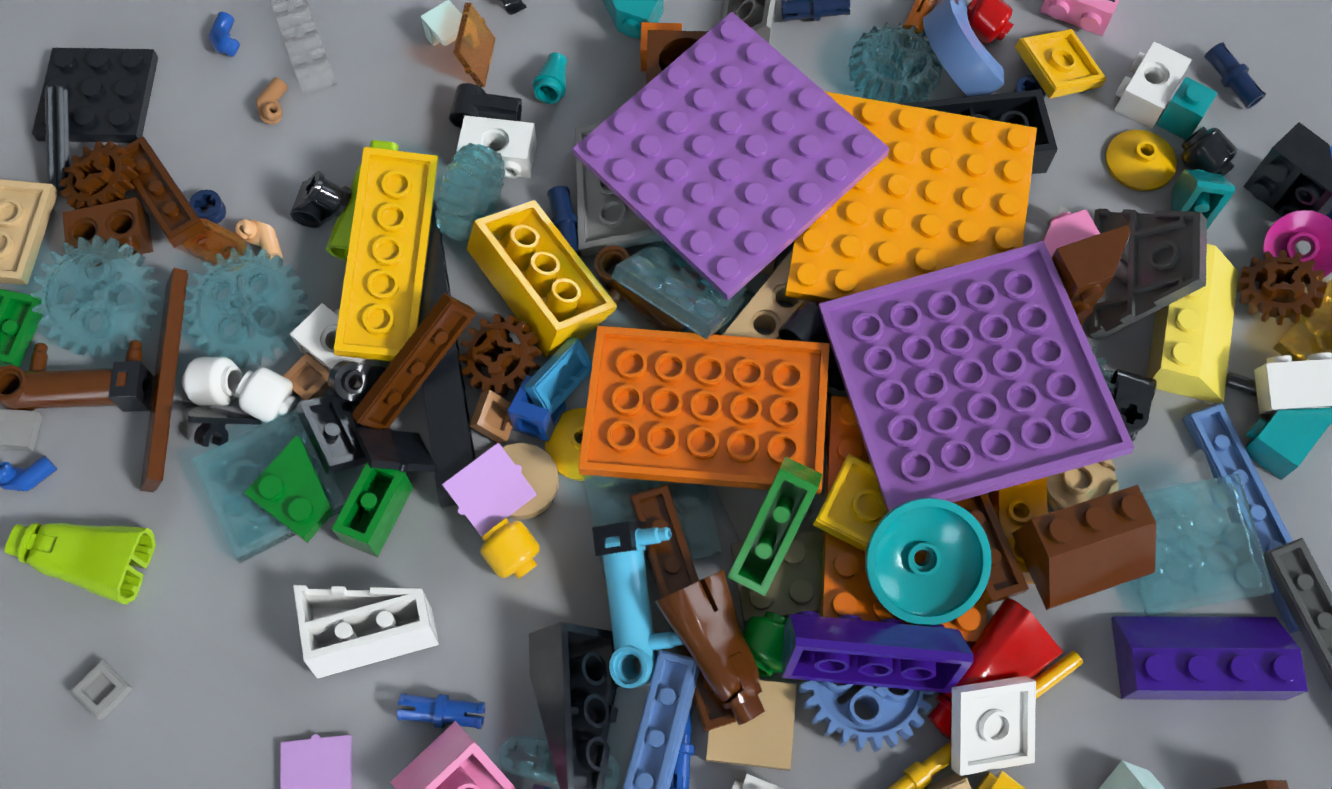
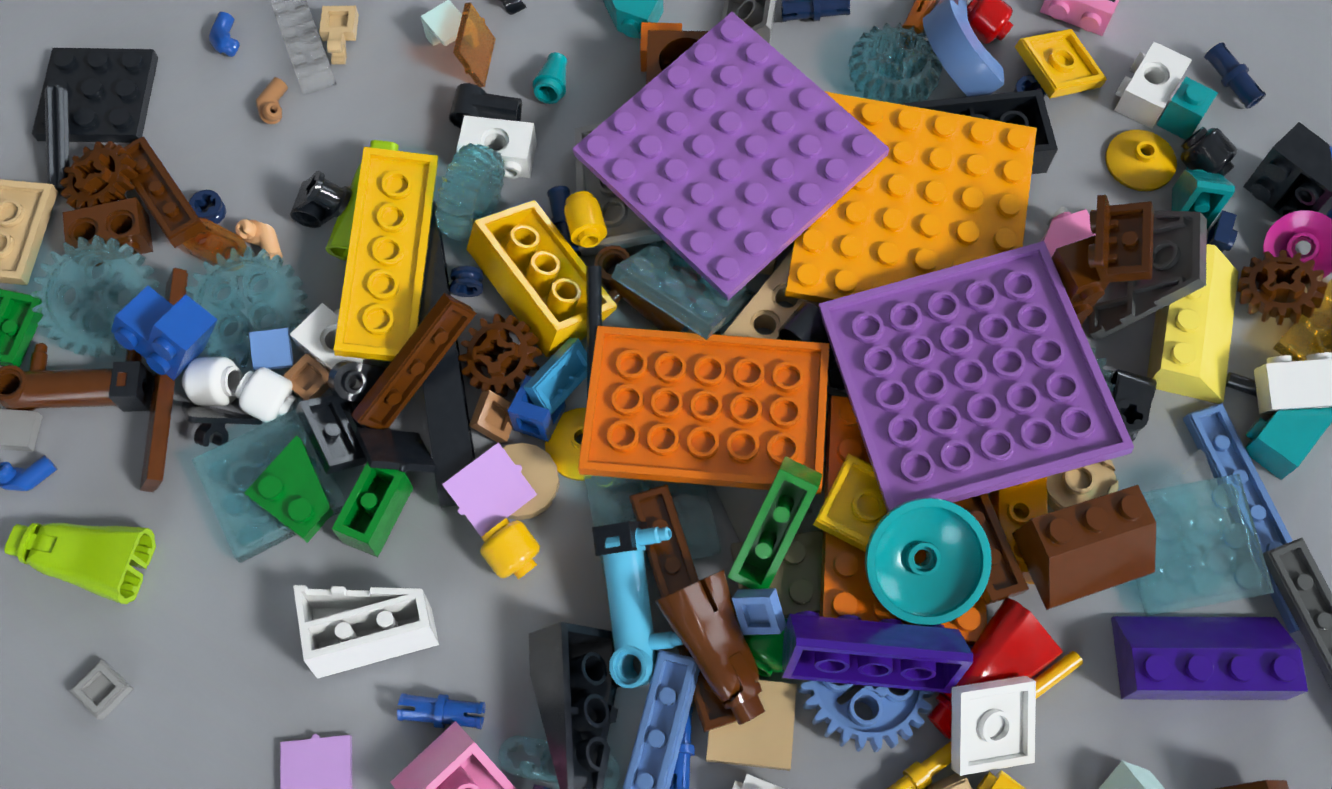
(162, 332): none -> blue brick
(271, 349): none -> medium blue tile
(336, 27): none -> tan plate
(466, 281): none -> dark blue bush
(584, 219): none -> yellow brick
(594, 312): none -> black bar
(759, 611): none -> medium blue plate
(1122, 240): none -> reddish brown bracket
(1222, 232): none -> dark blue plate

